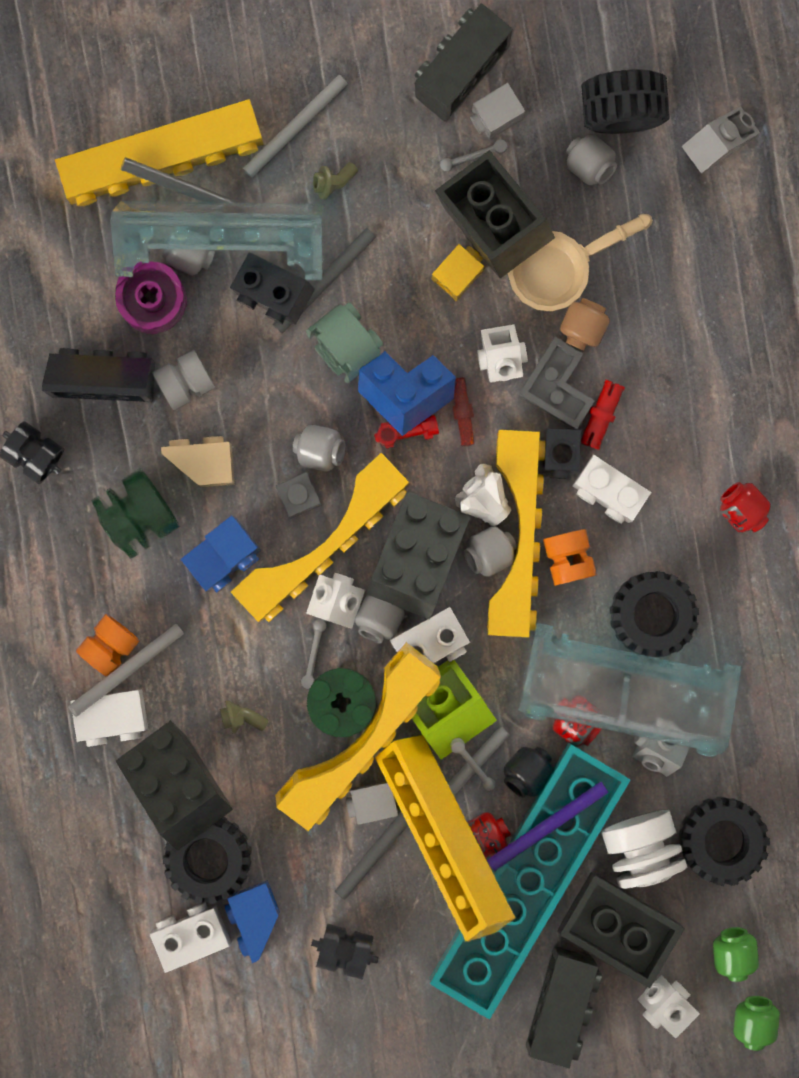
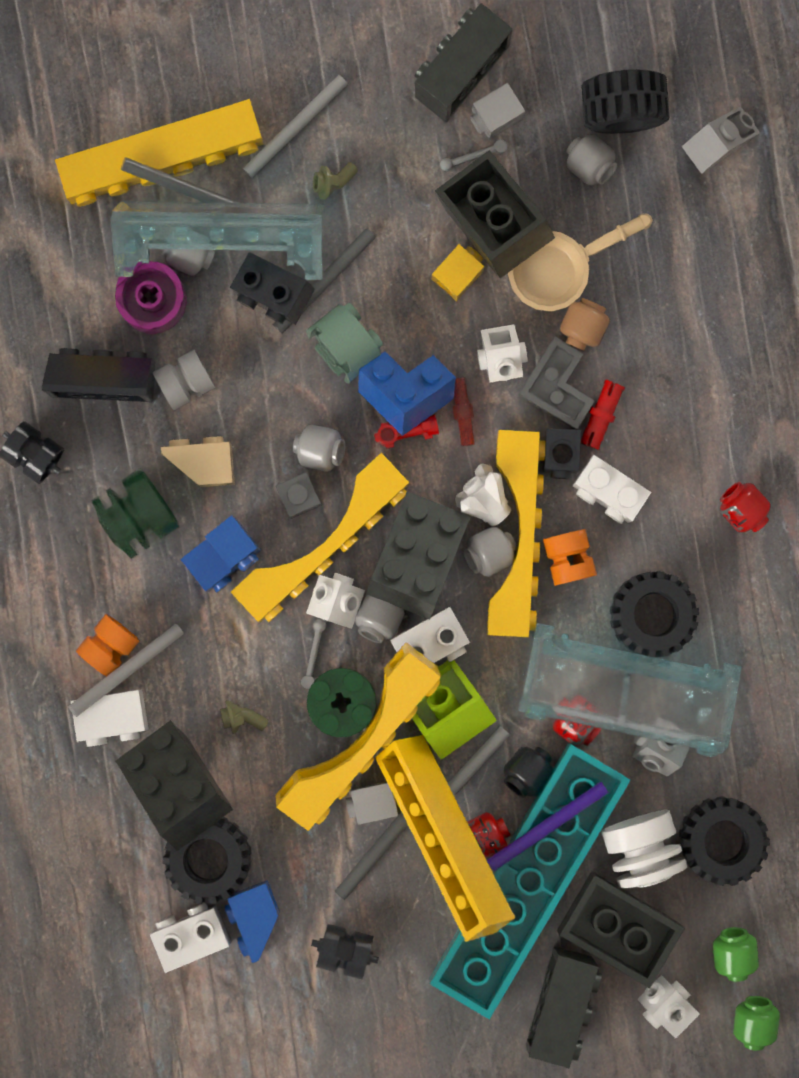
(458, 746): light grey hinge -> none

